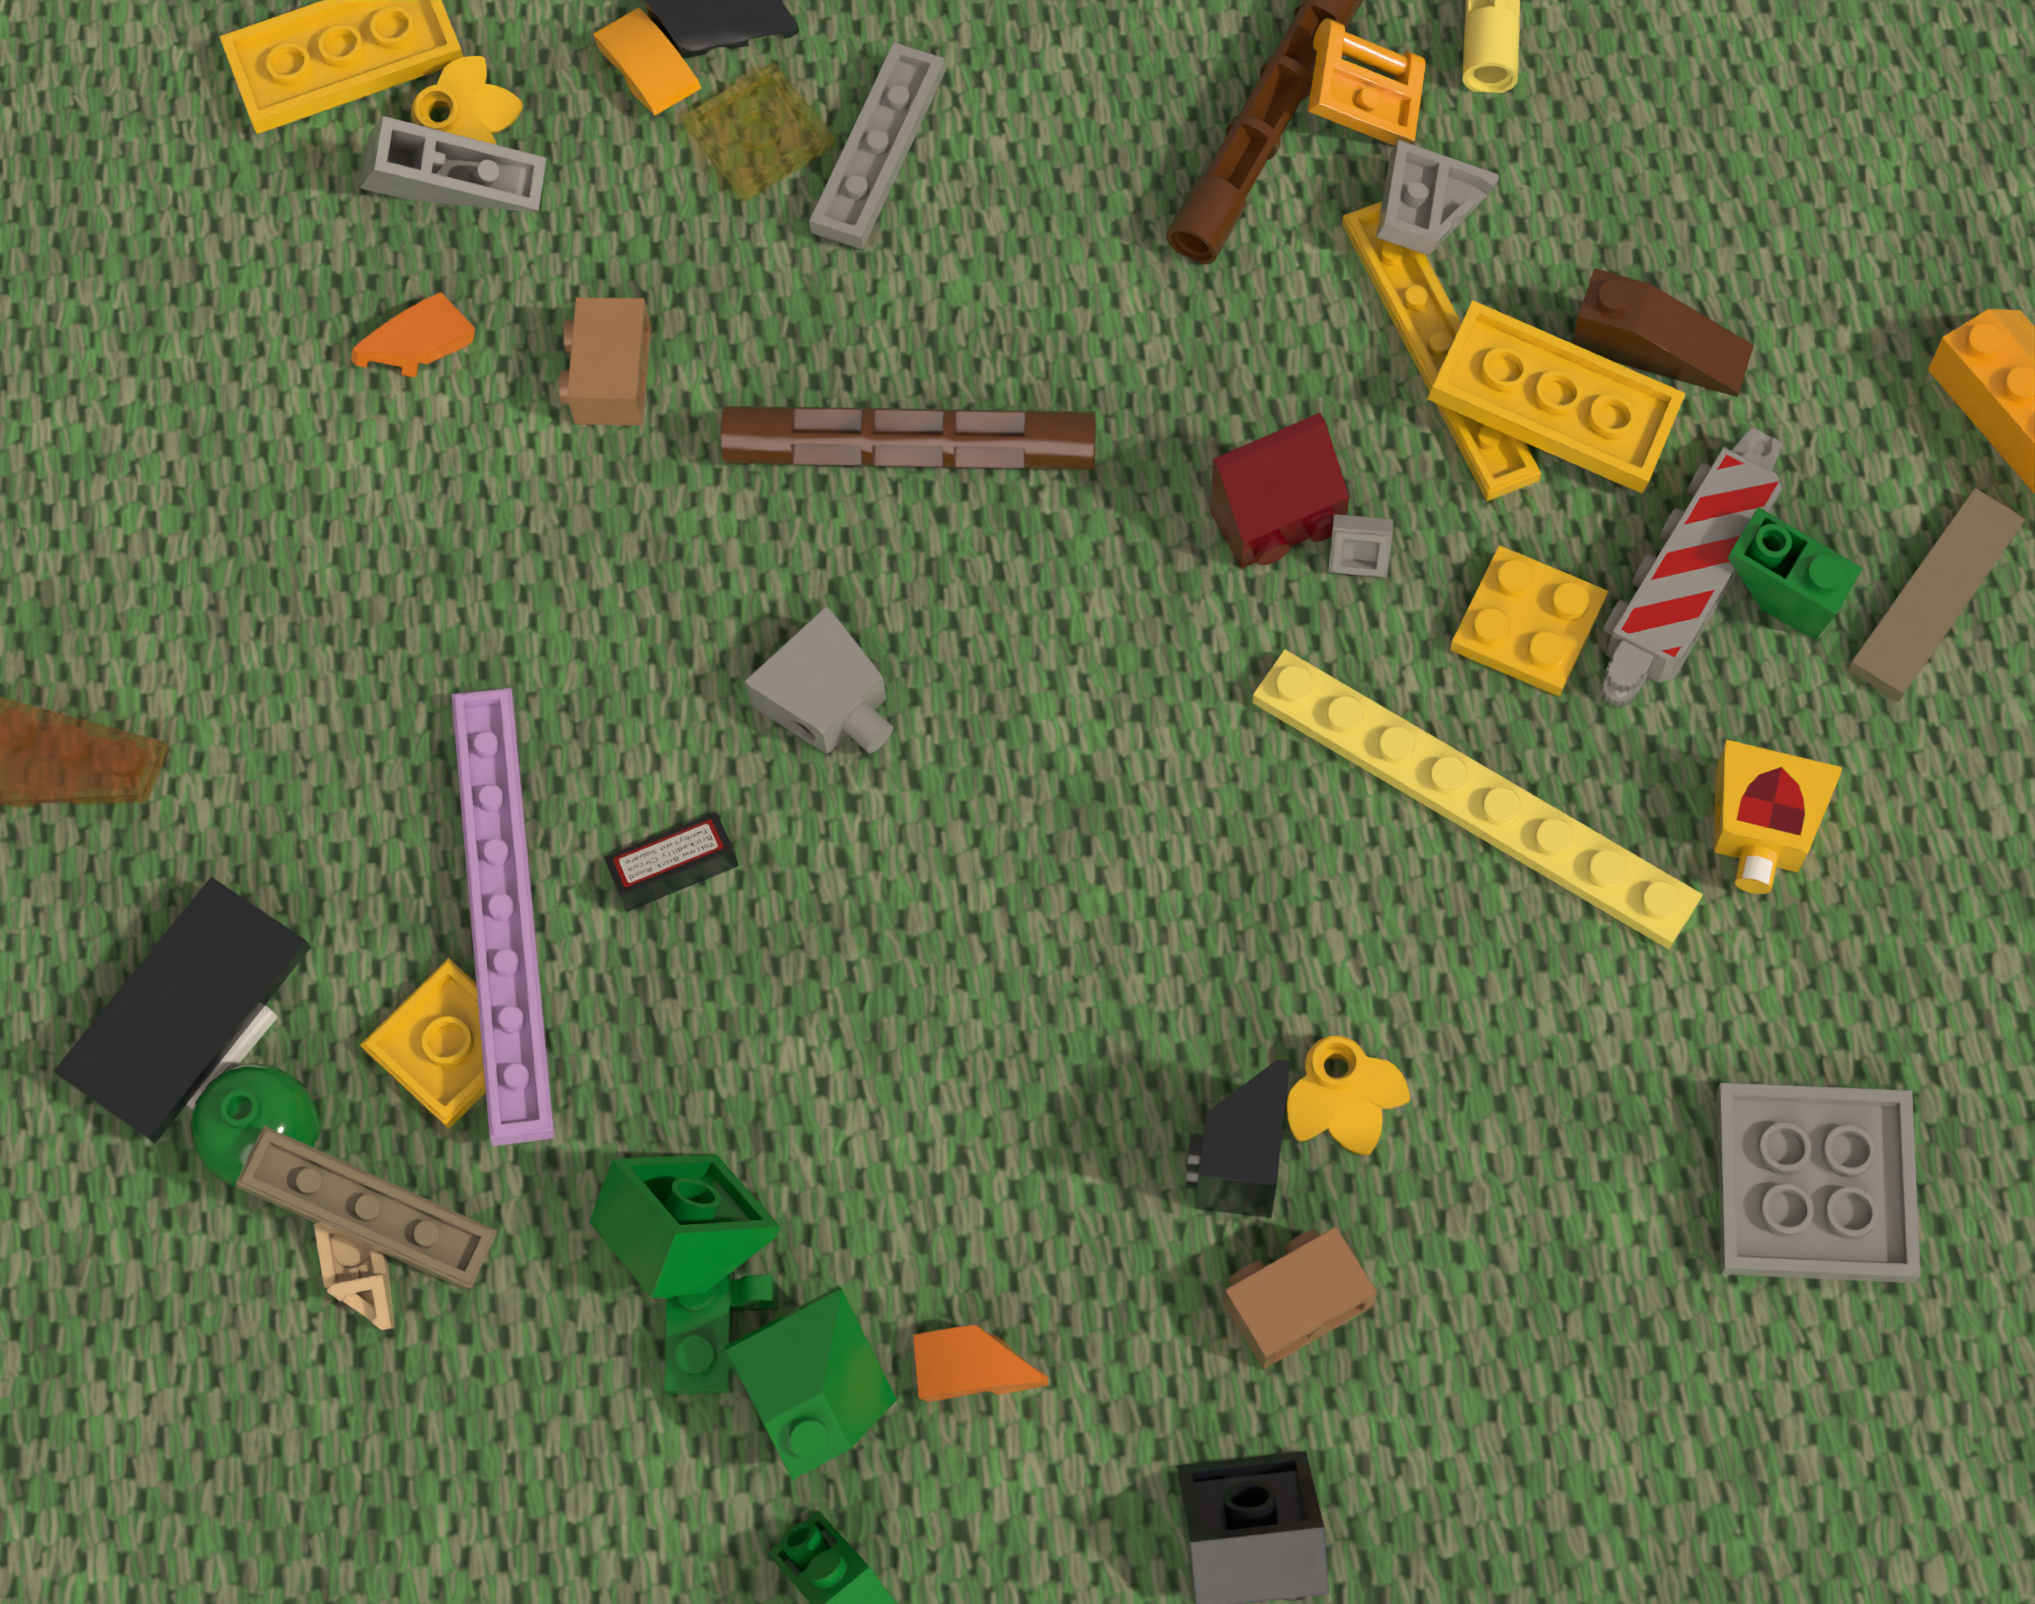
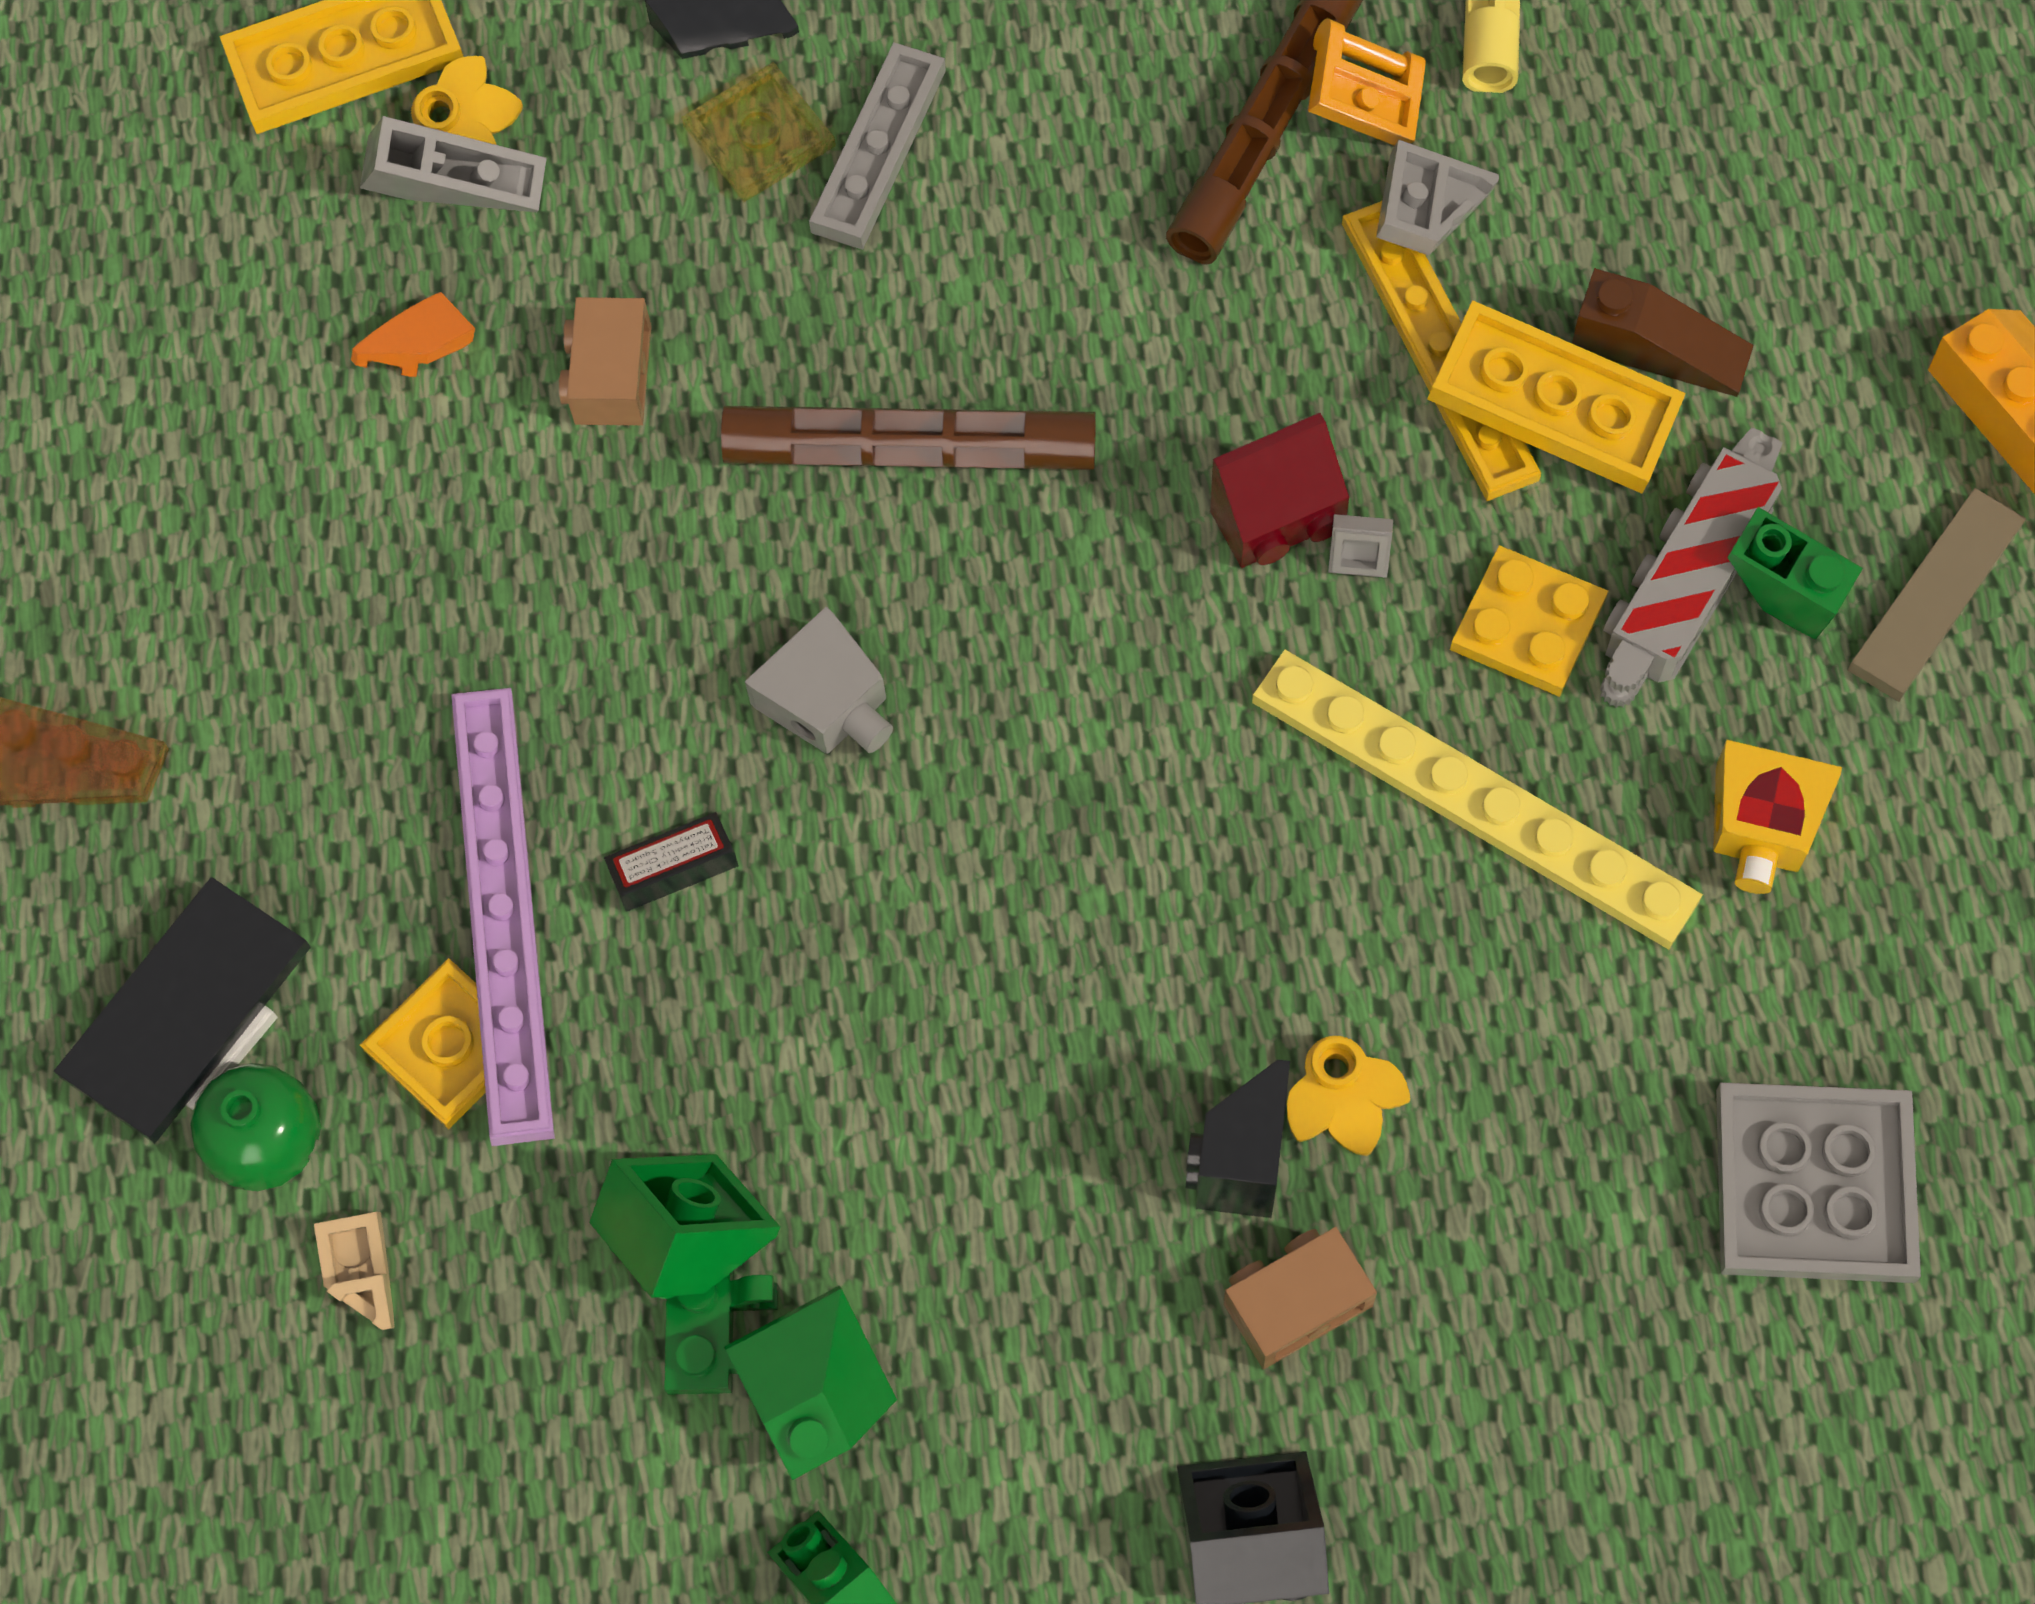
(366, 1208): dark tan tile -> none
(647, 61): light orange slope -> none
(968, 1363): orange slope -> none

